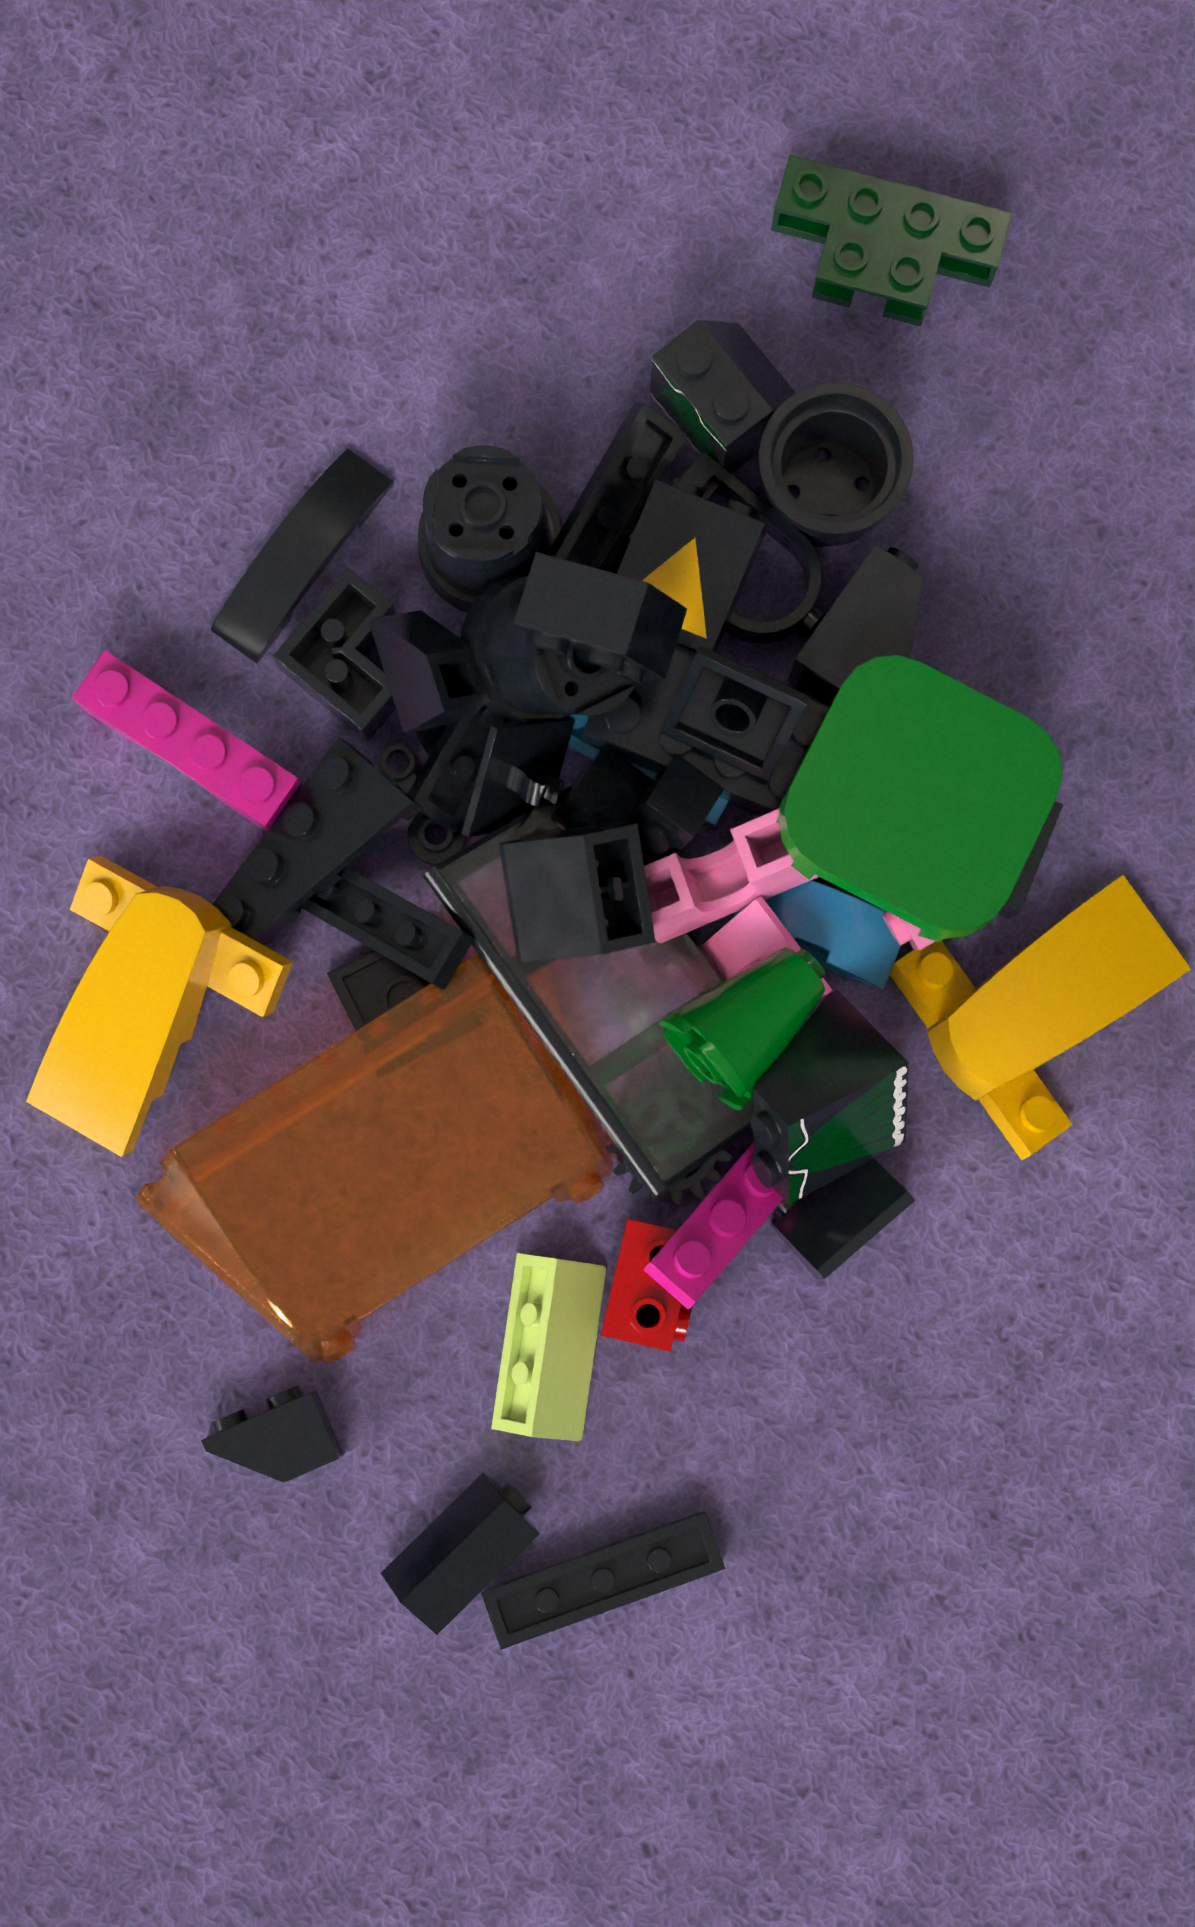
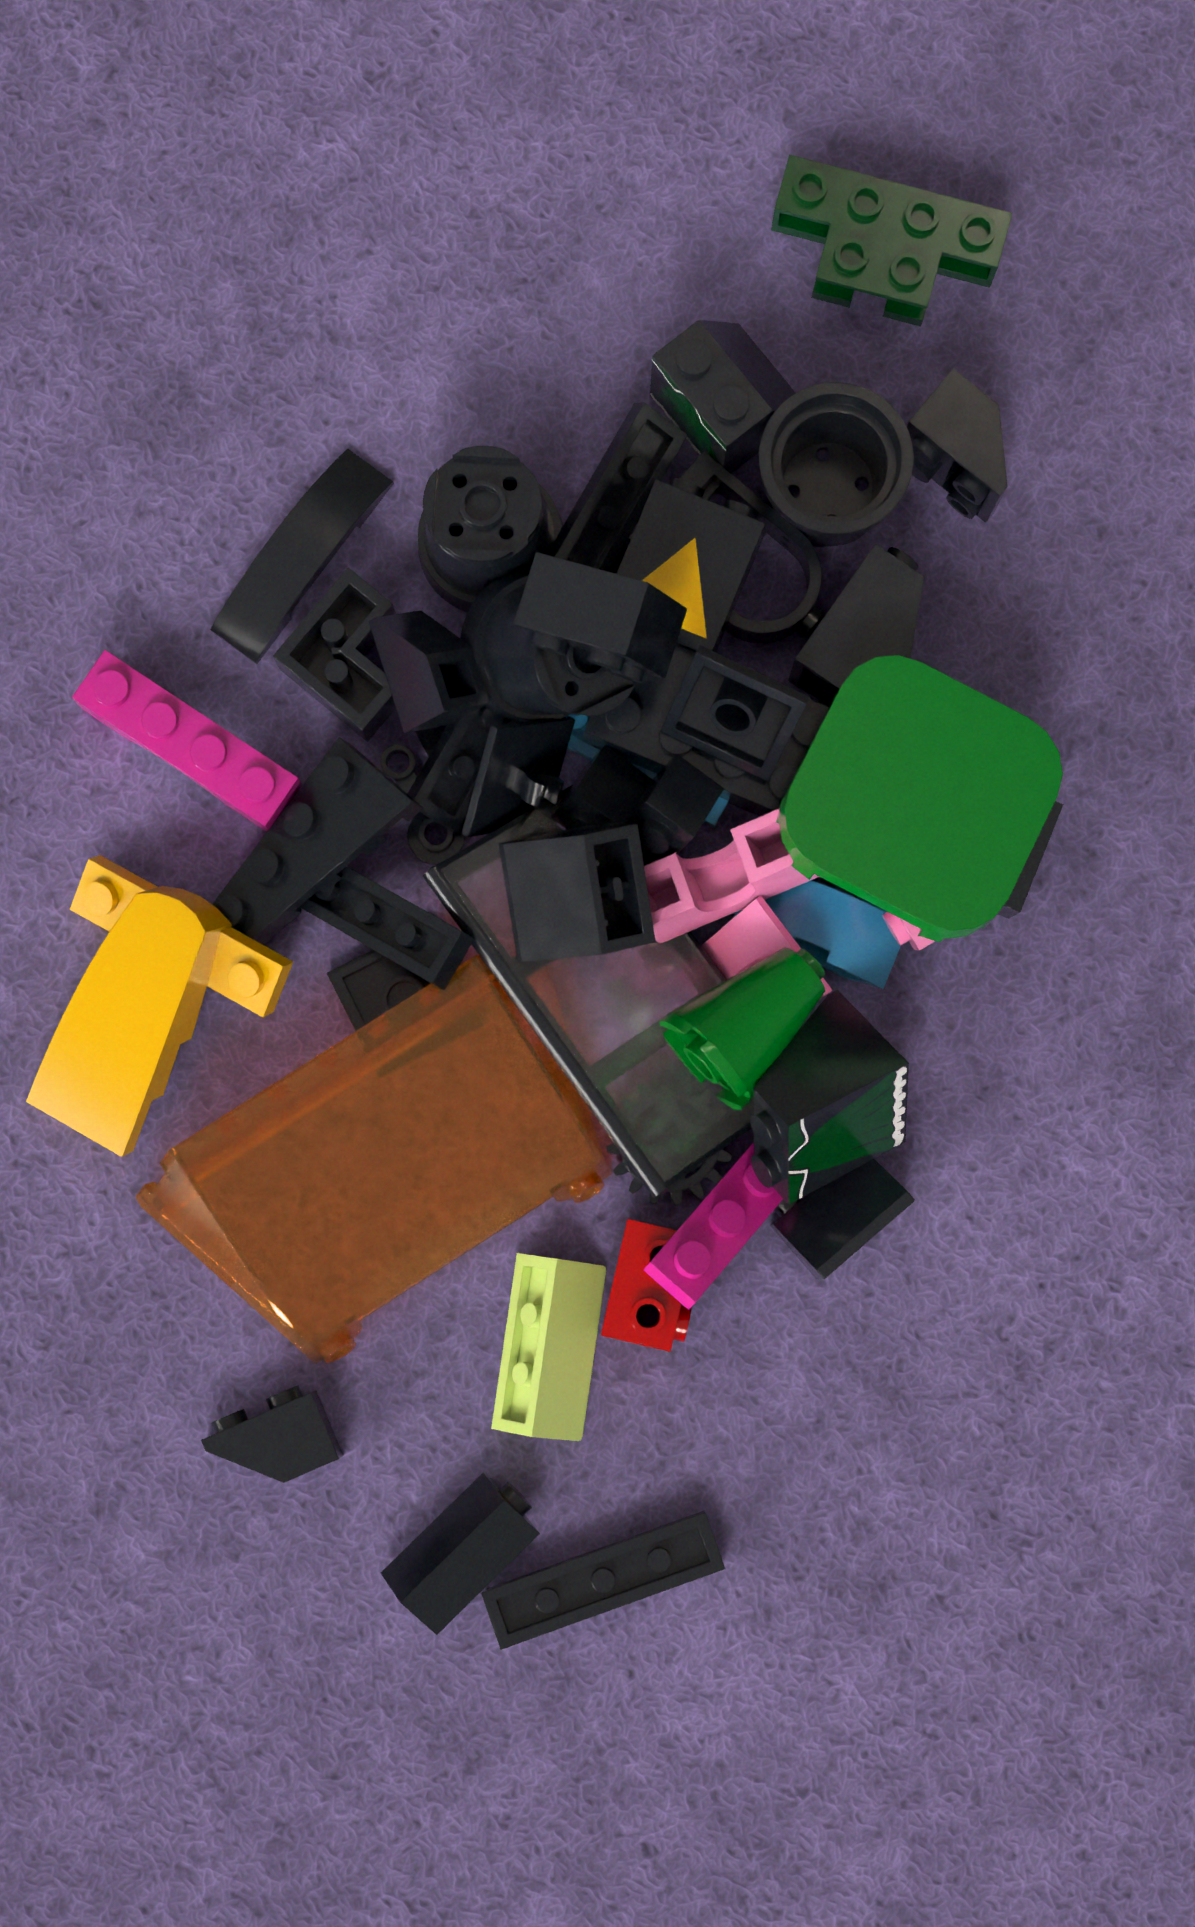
(961, 446): none -> black slope
(1038, 1005): yellow slope -> none

